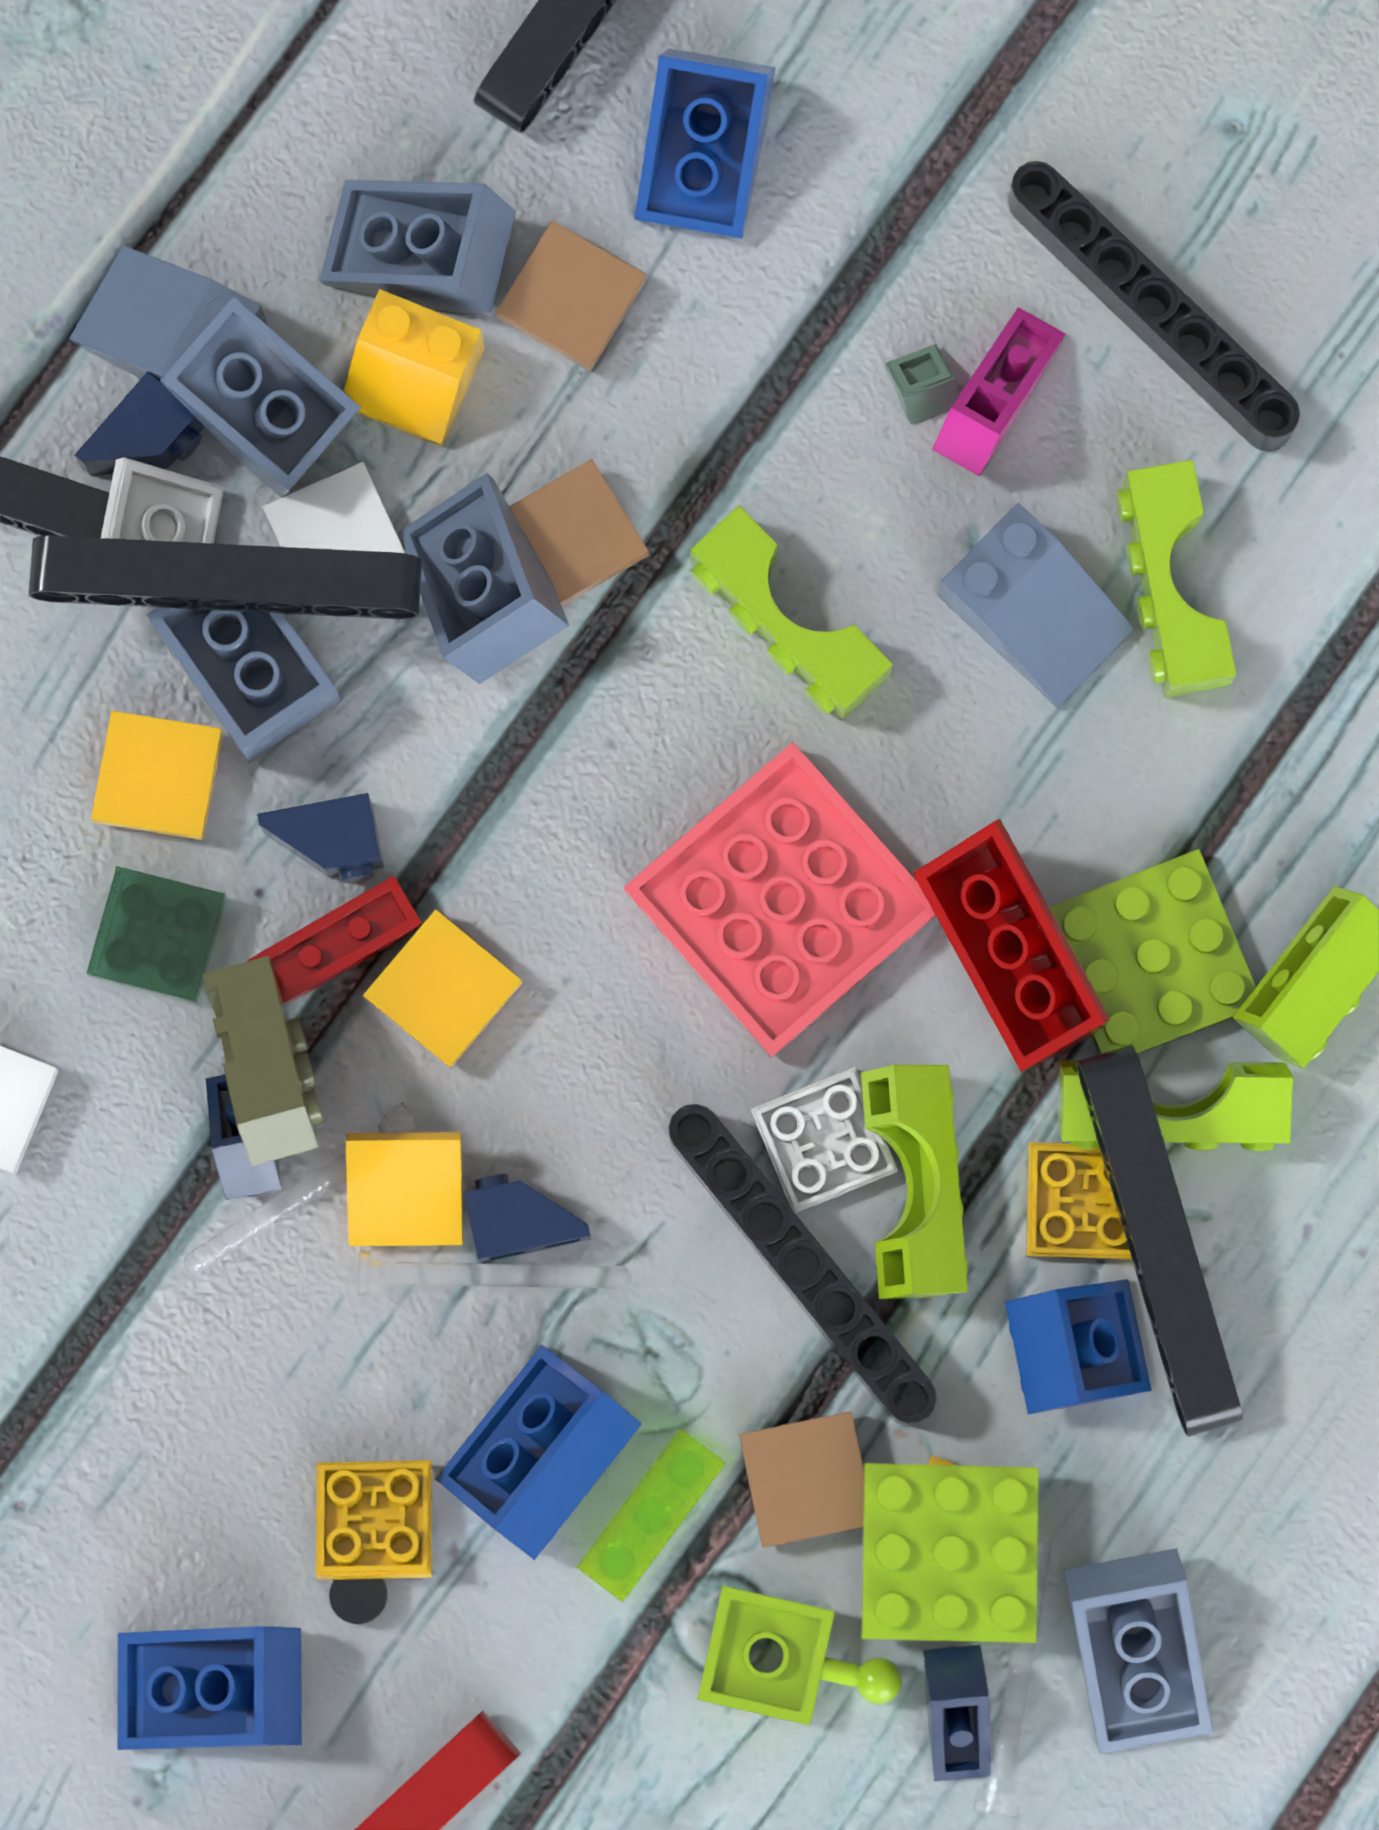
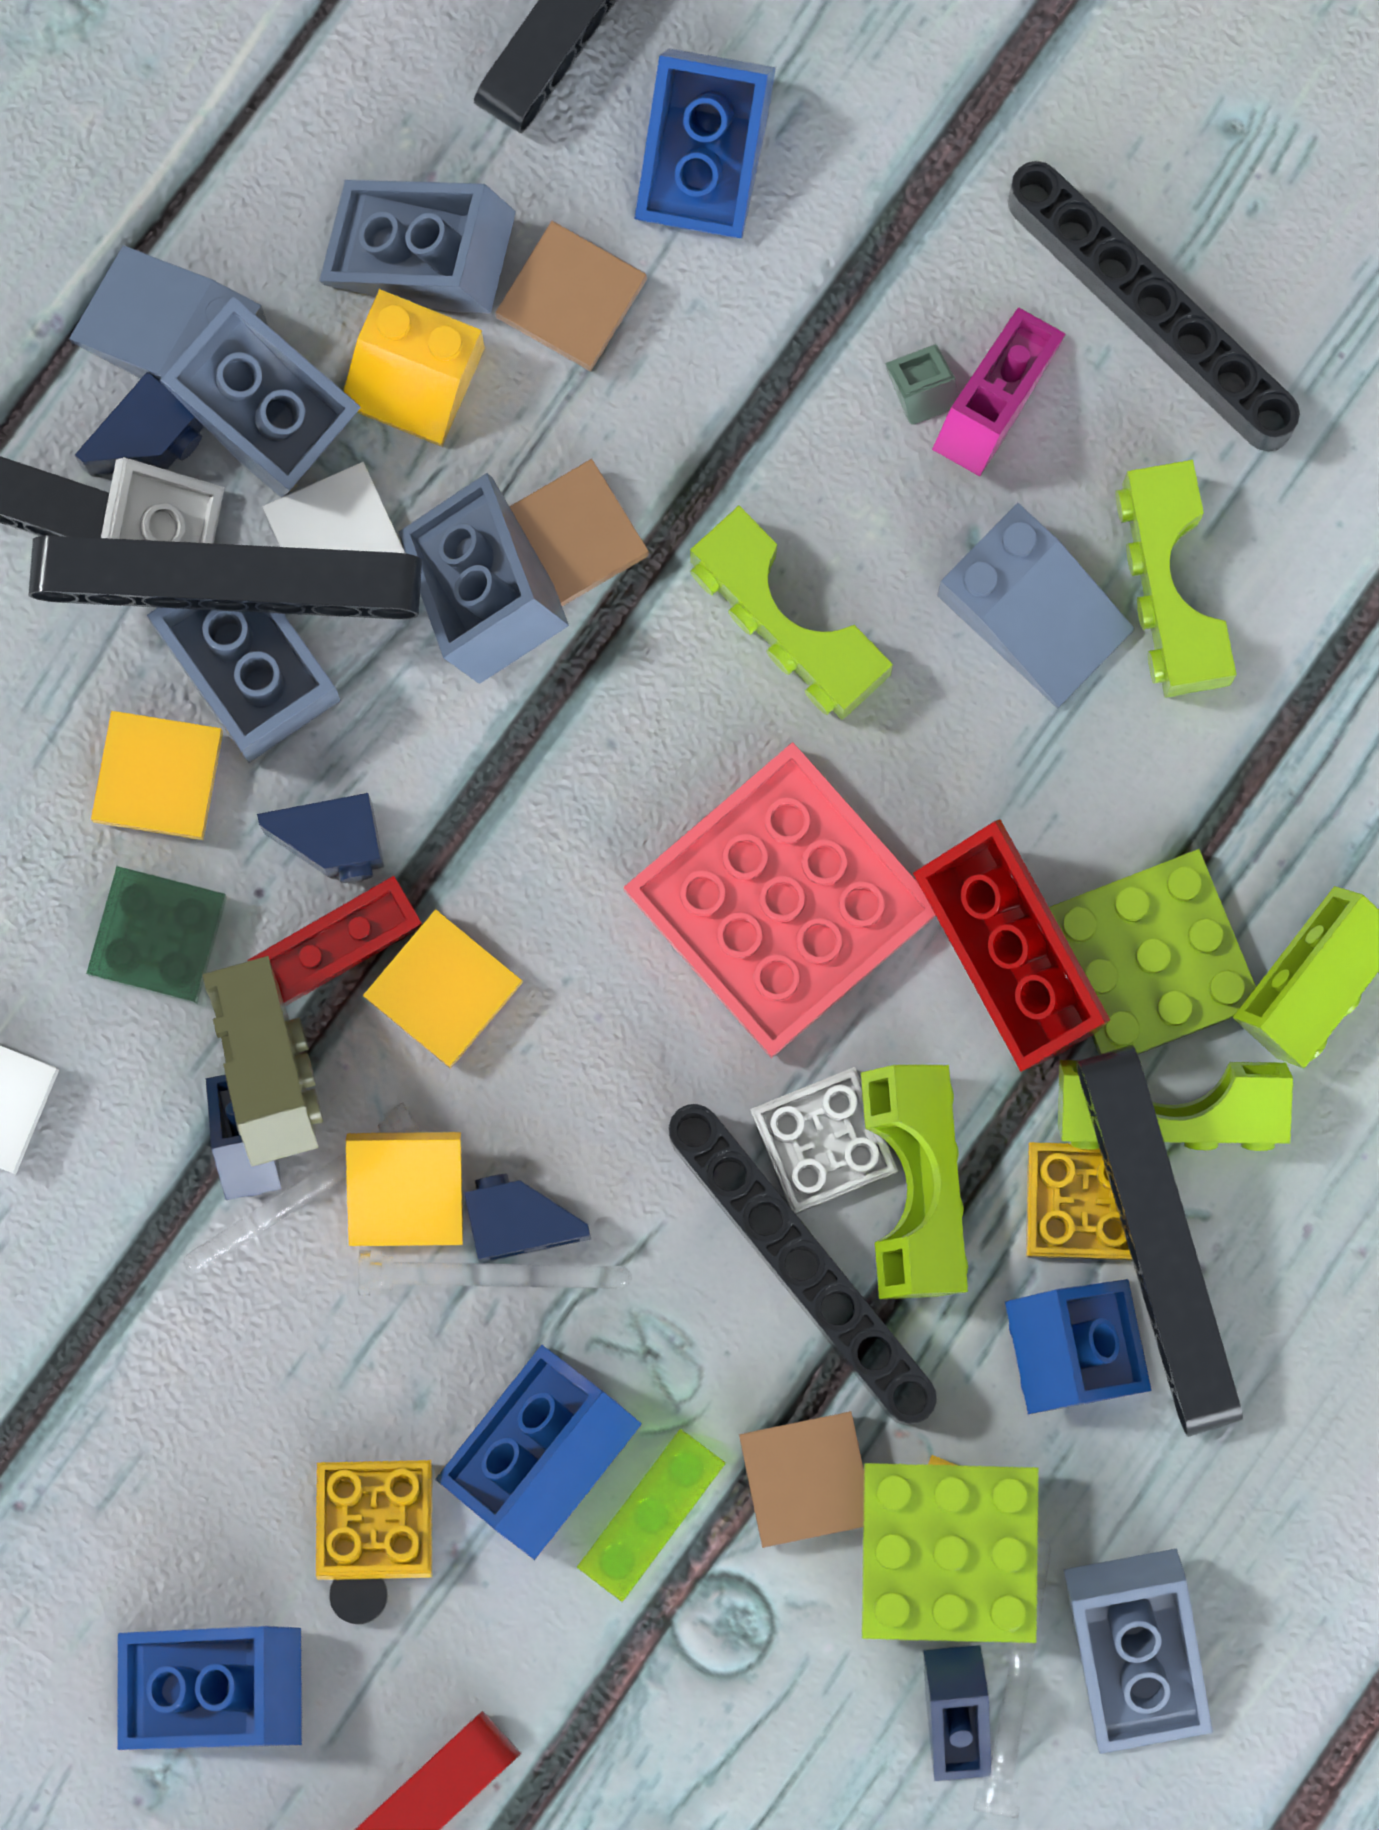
(793, 1686): lime plate -> none

